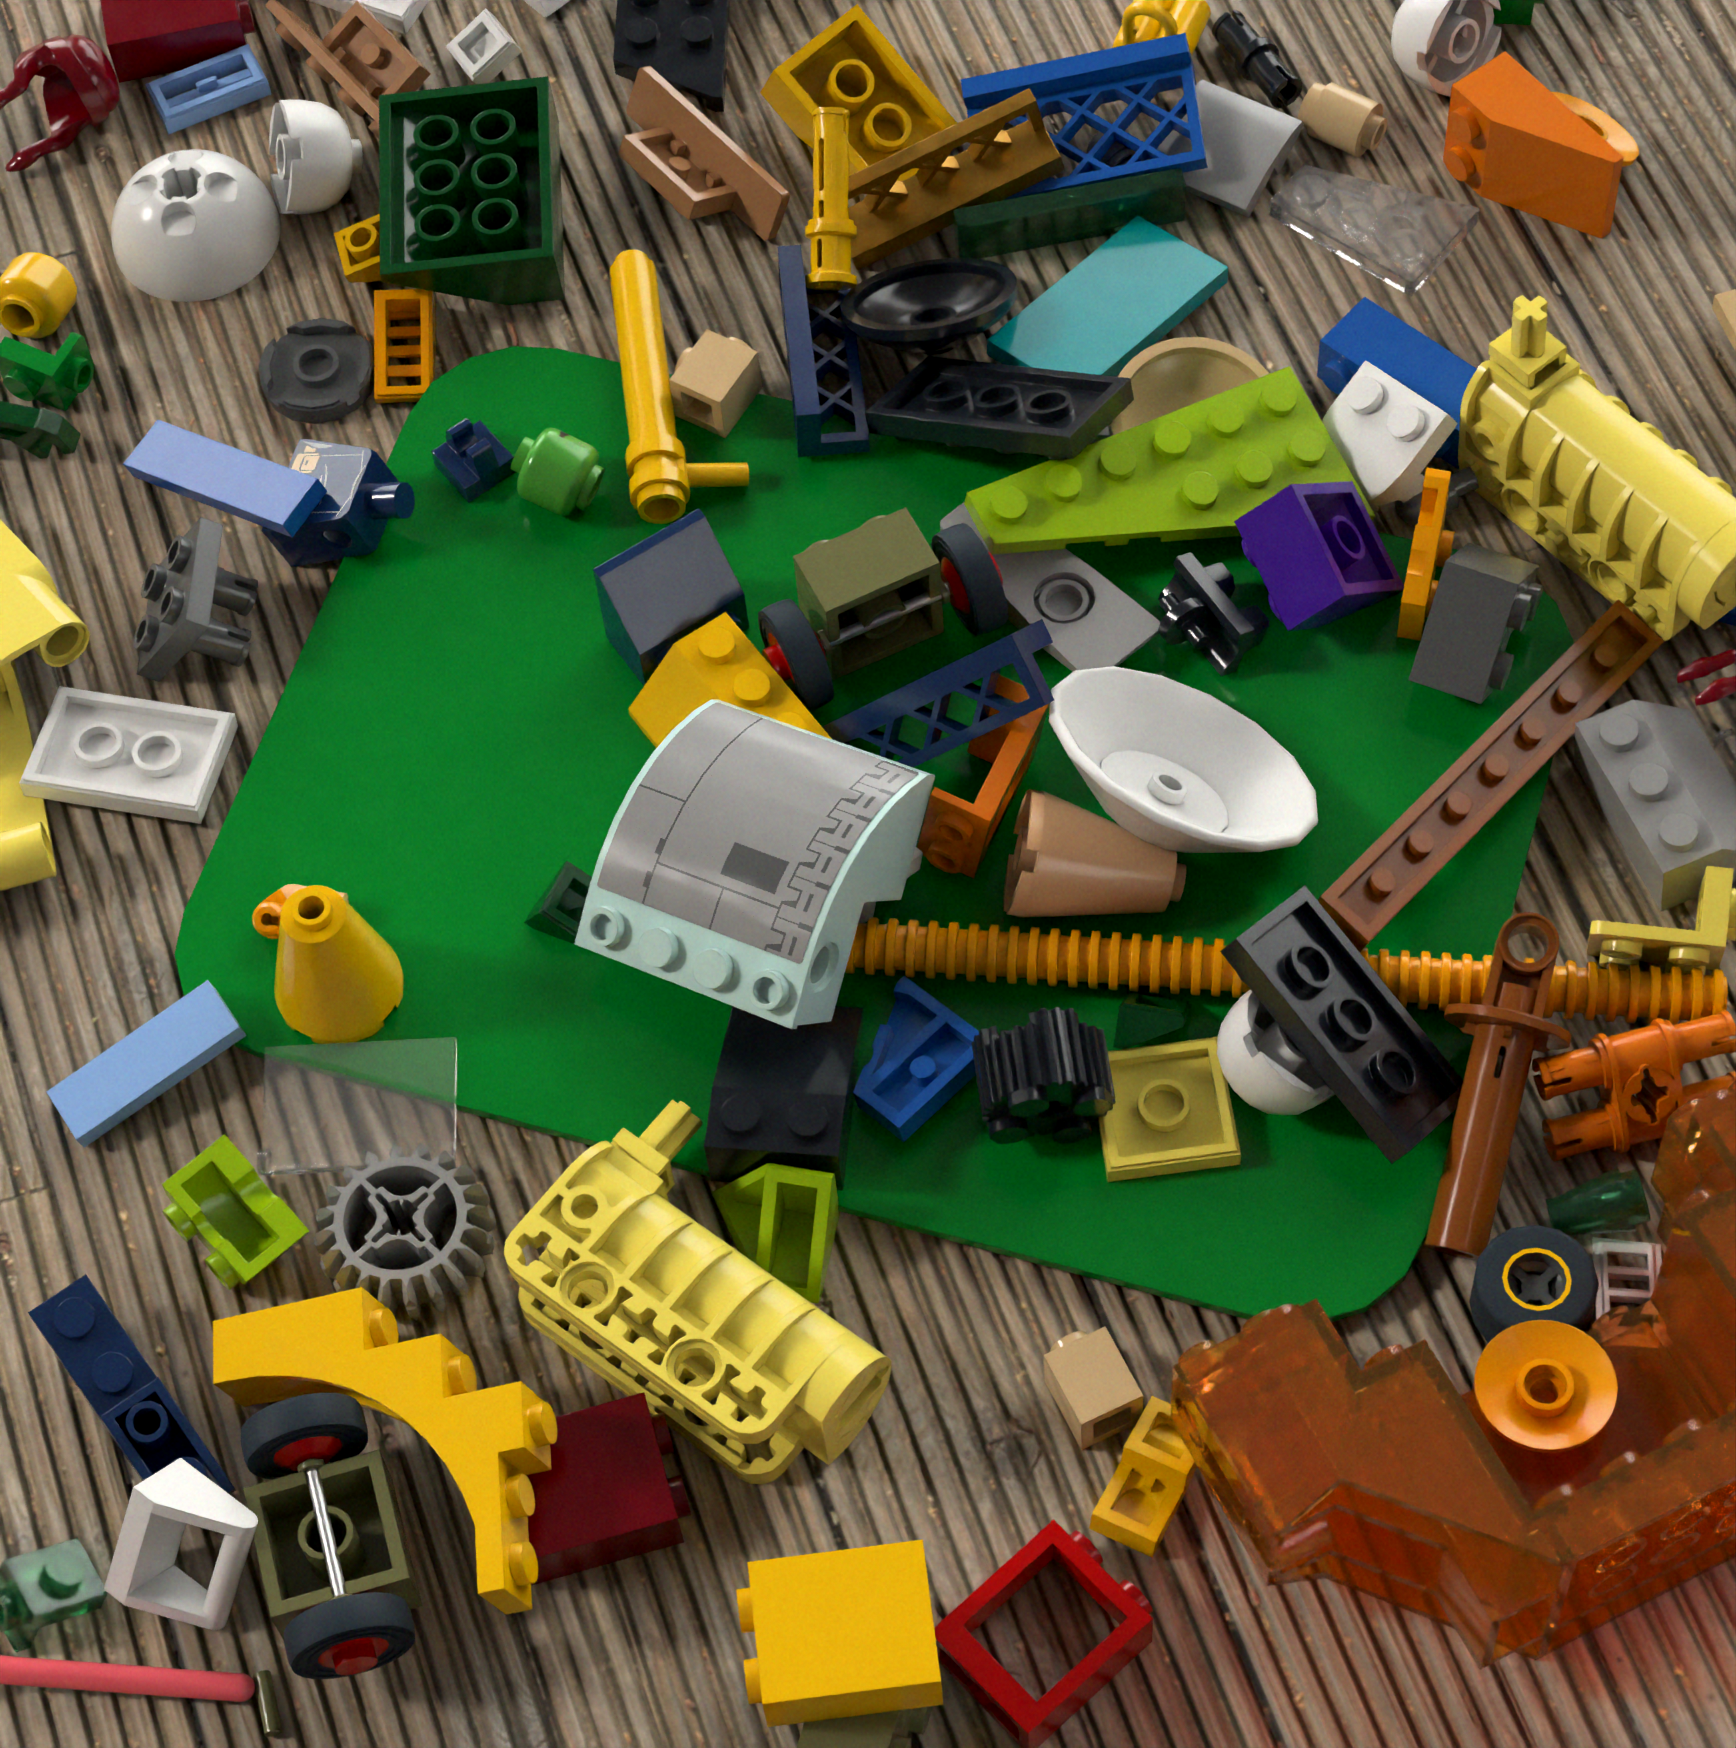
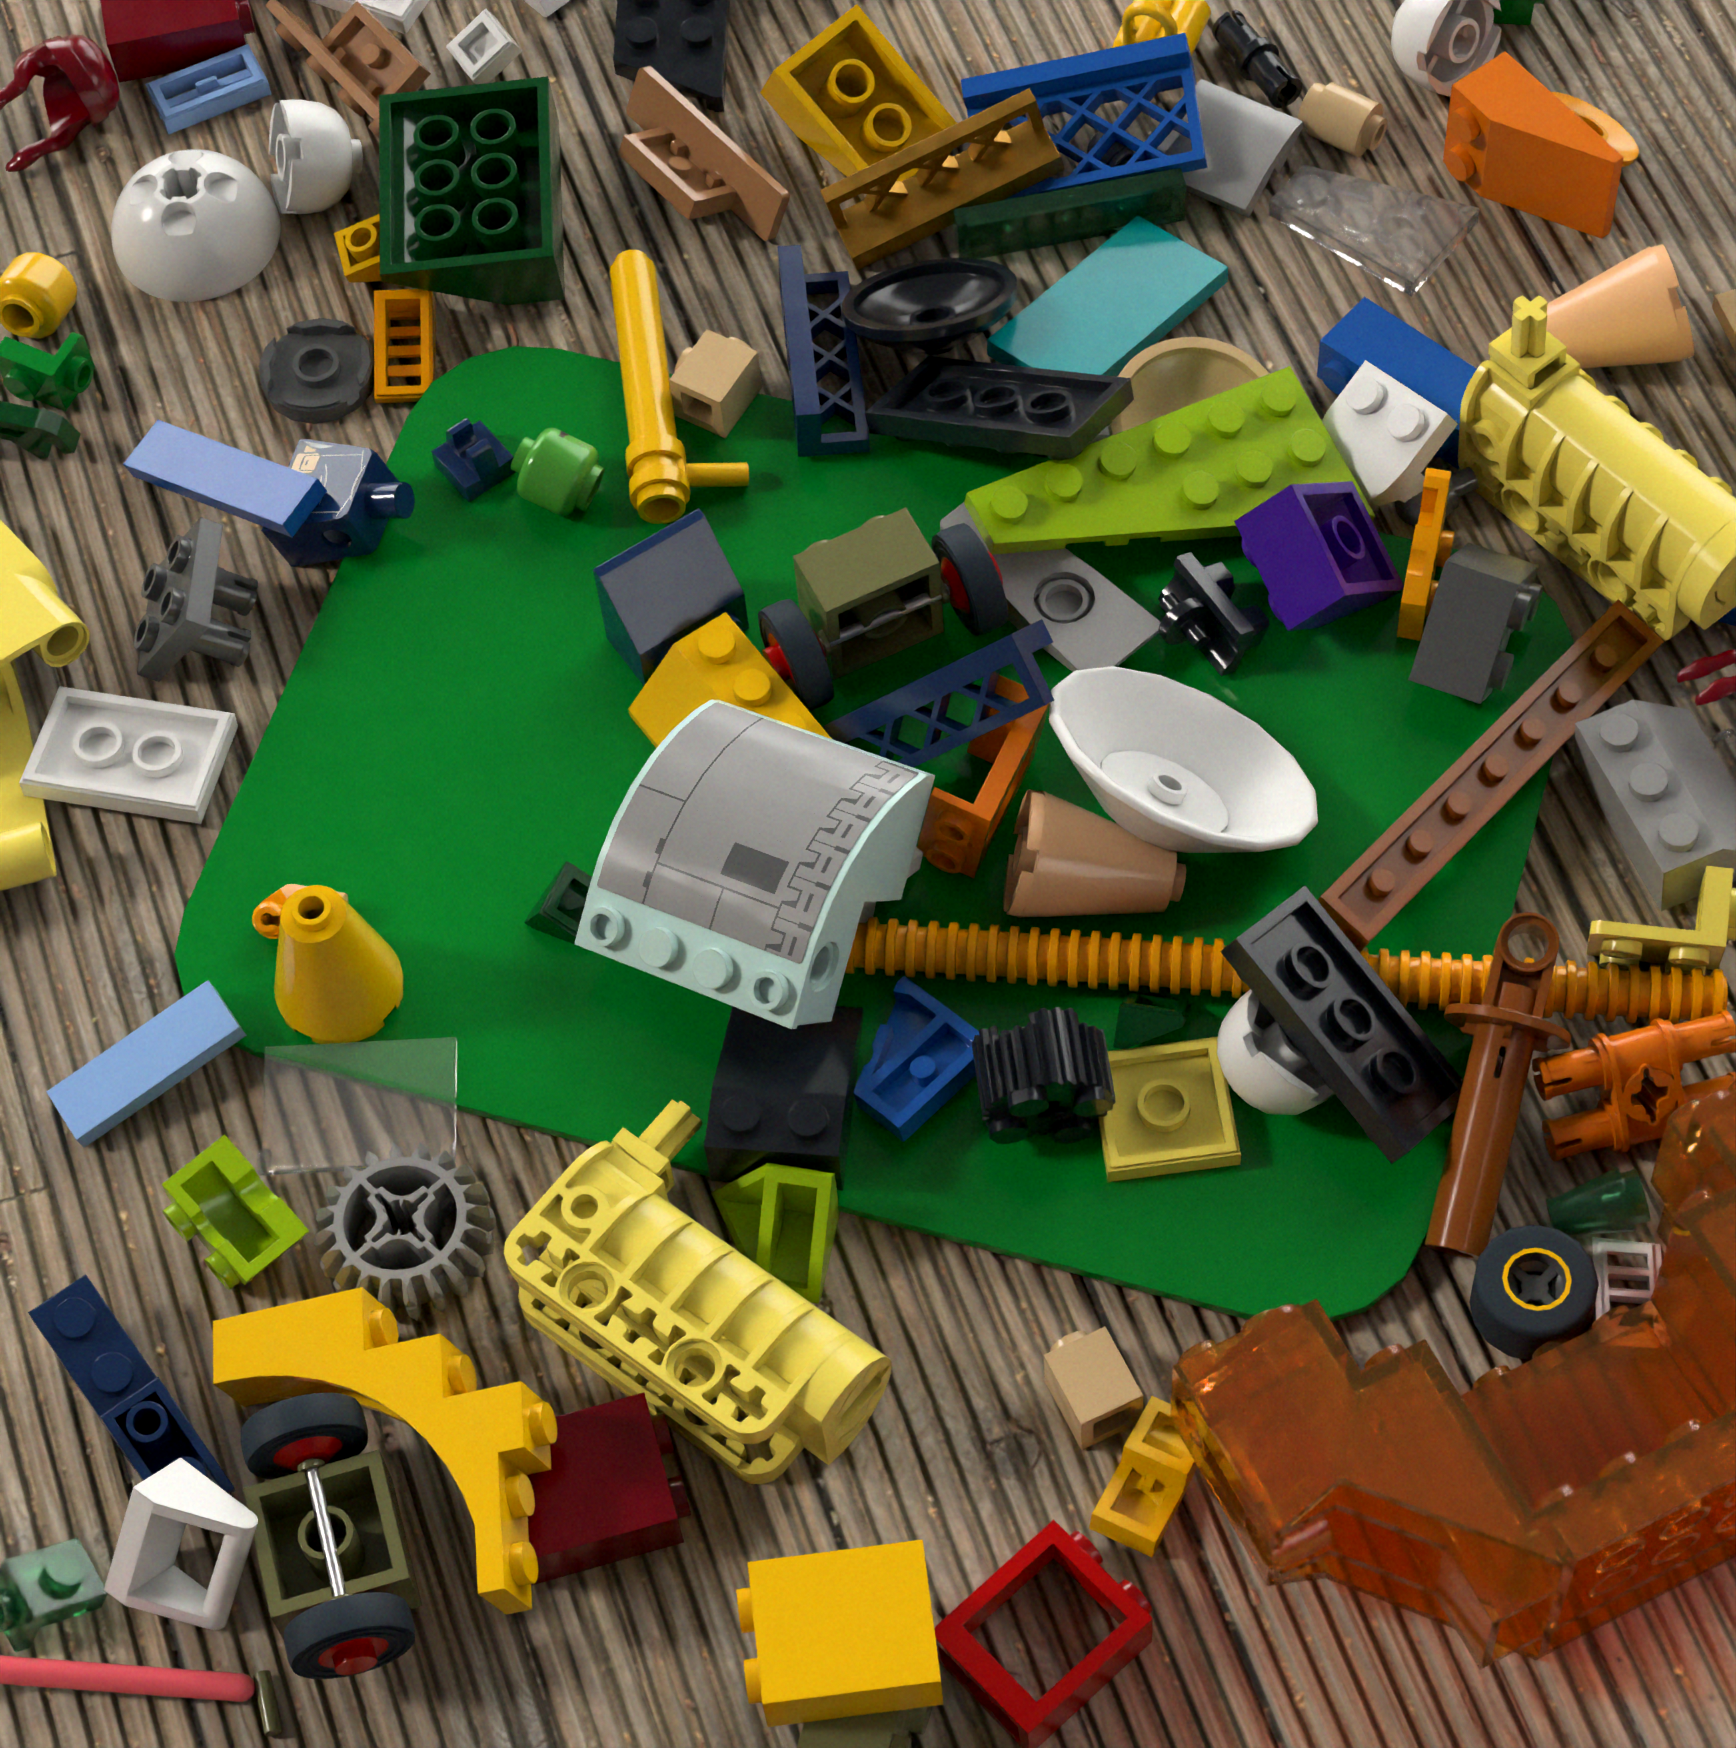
(830, 227): yellow pin -> none
(1553, 1359): light orange dish -> none
(1625, 315): none -> light nougat cone

